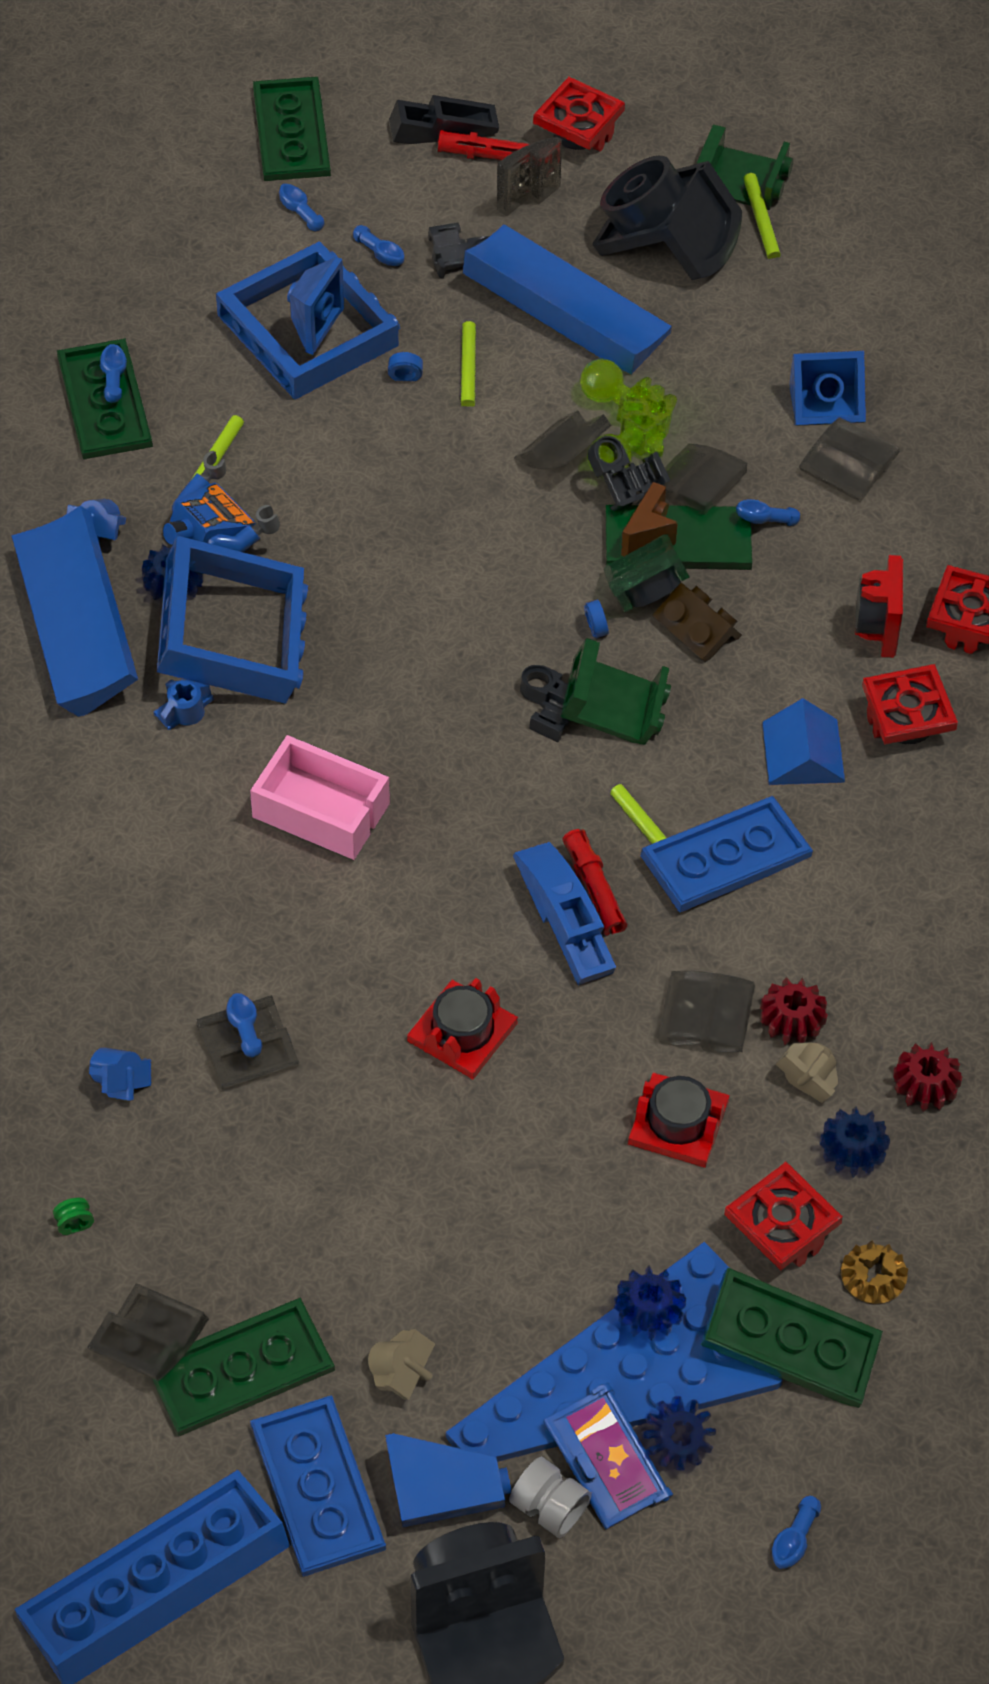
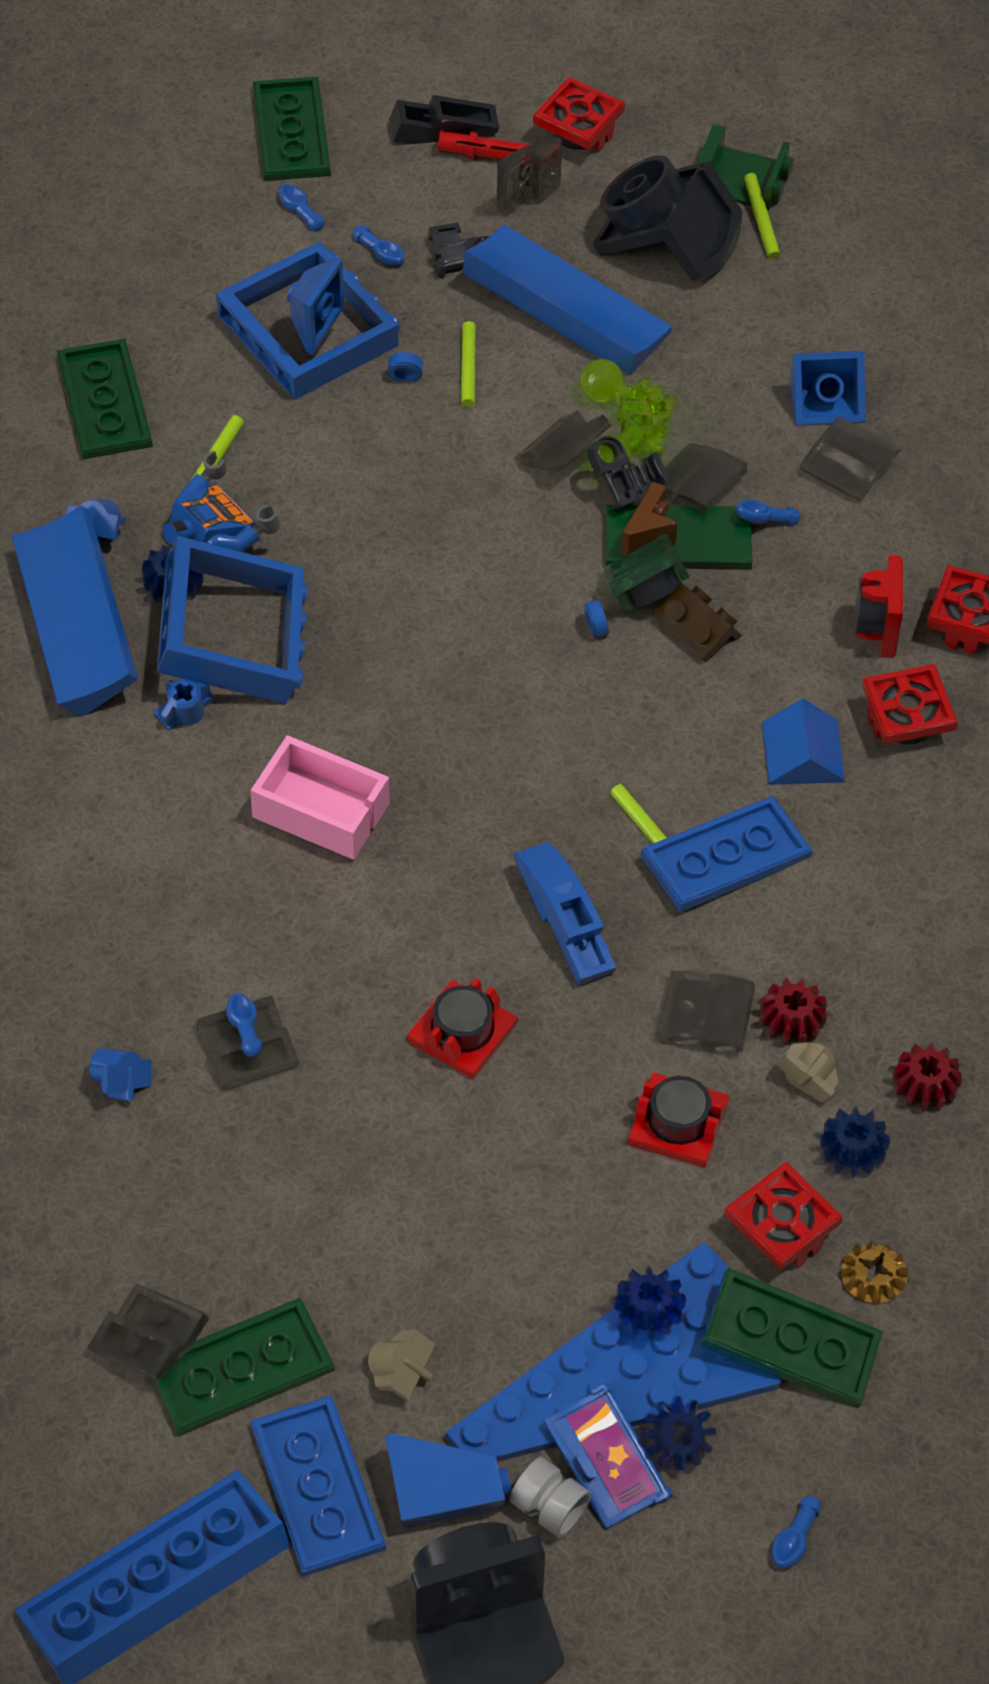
(73, 1216): green bush -> none
(113, 365): blue piece -> none
(550, 697): black piece -> none
(589, 870): red pin -> none
(613, 698): dark green panel -> none

